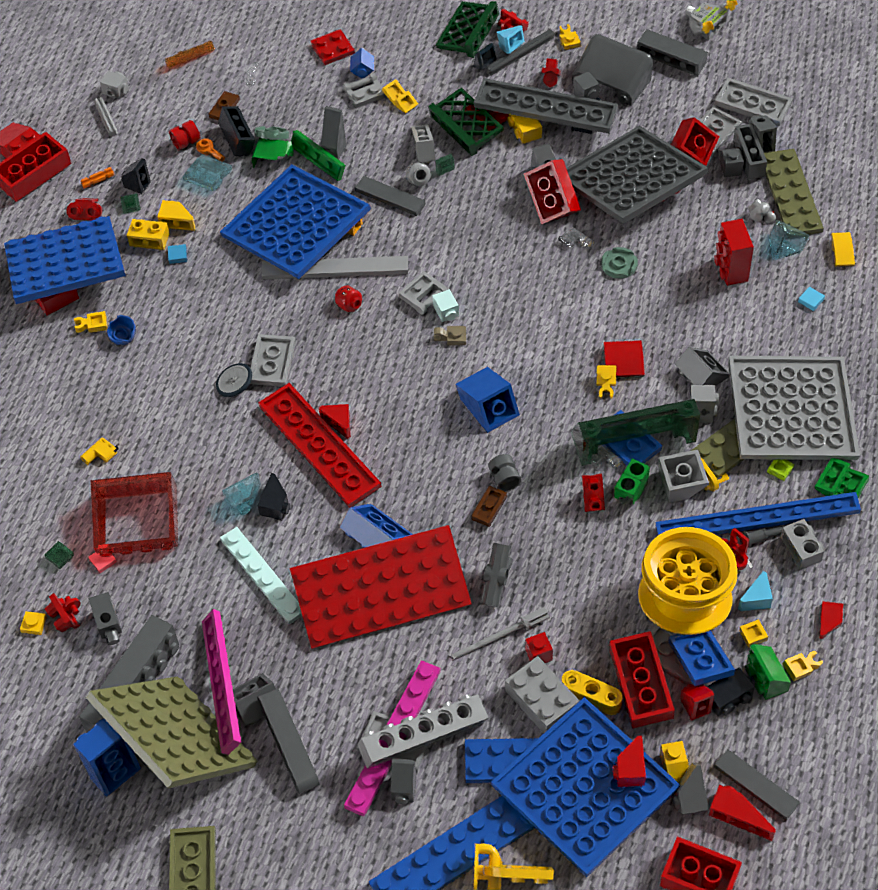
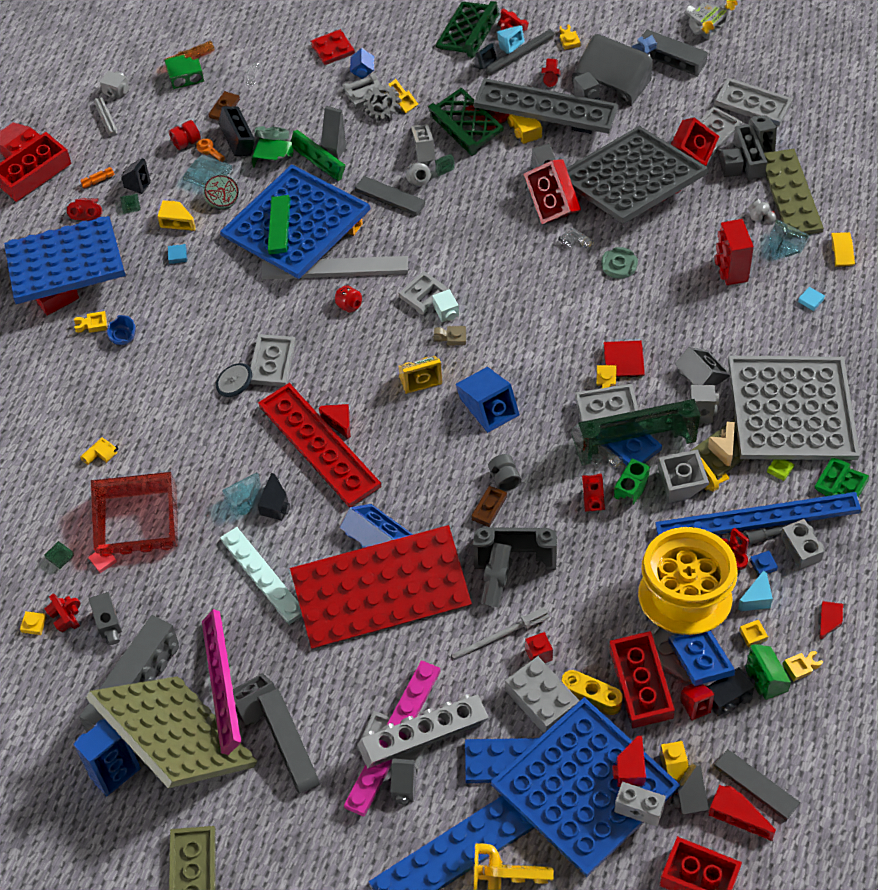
(148, 234): yellow brick -> none
(180, 66): none -> green piece
(221, 192): none -> tile
(279, 224): none -> green tile
(389, 105): none -> light grey gear
(420, 374): none -> yellow slope
(537, 540): none -> dark grey windscreen
(605, 402): none -> light grey tile
(639, 804): none -> light grey brick
(645, 45): none -> medium blue hips
(723, 445): none -> tan slope
(763, 562): none -> blue plate

